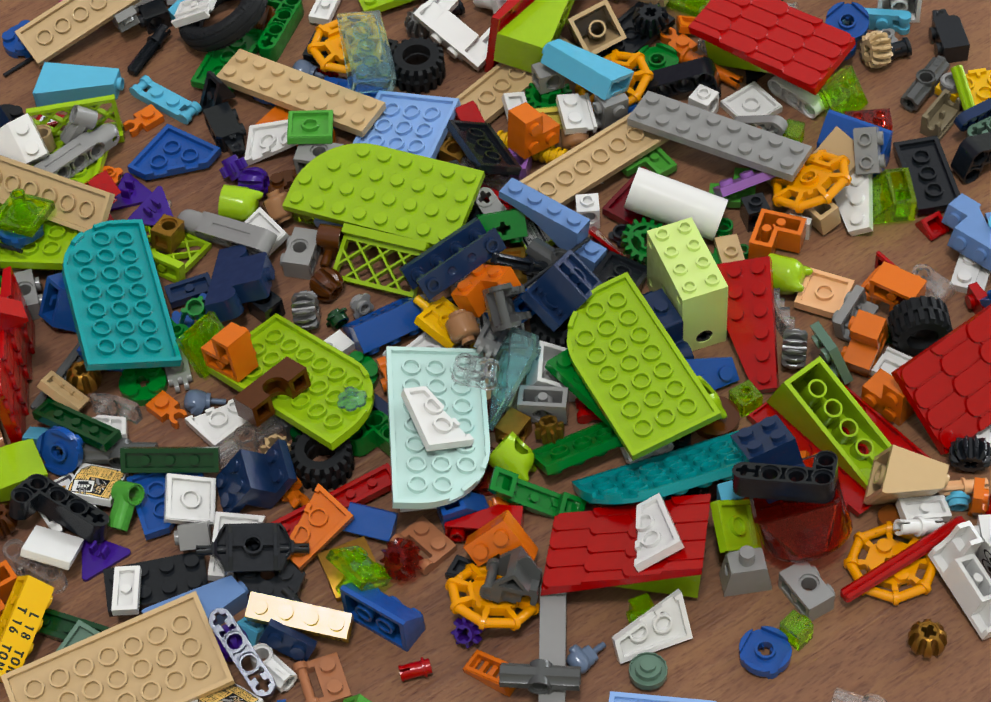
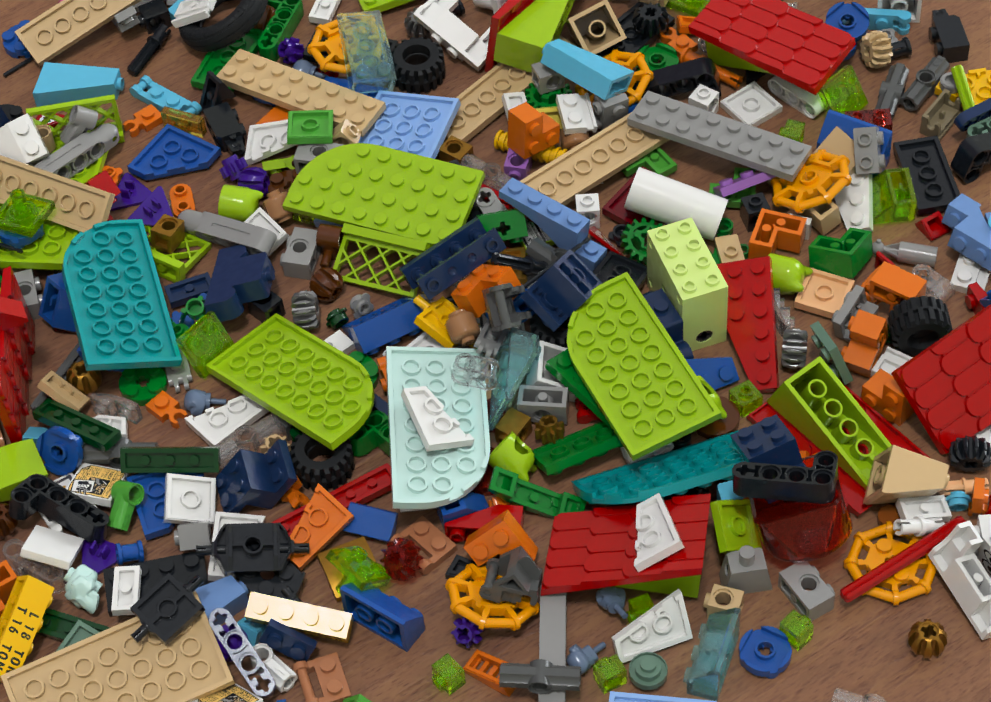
(83, 588): none -> light aqua head
(129, 552): none -> blue bush
(167, 609): none -> black plate
(181, 199): none -> orange plate
(185, 121): none -> clear yellow plate
(231, 352): orange brick -> none
(275, 165): none -> lime plate
(284, 378): reddish brown arch -> none
(290, 50): none -> dark purple gear
(346, 133): none -> tan brick
(351, 399): clear light blue plant -> none
(415, 669): red pin -> none
(448, 674): none -> clear neon green plate
(468, 112): red slope -> none
(484, 147): black plate -> none
(609, 673): none -> clear neon green plate
(612, 600): none -> sand blue piece
(713, 654): none -> clear light blue slope
(723, 594): none -> tan brick
(771, 123): light grey beam -> none
(843, 255): none -> green brick
(893, 88): none -> dark grey piece
(908, 252): none -> light grey wheel

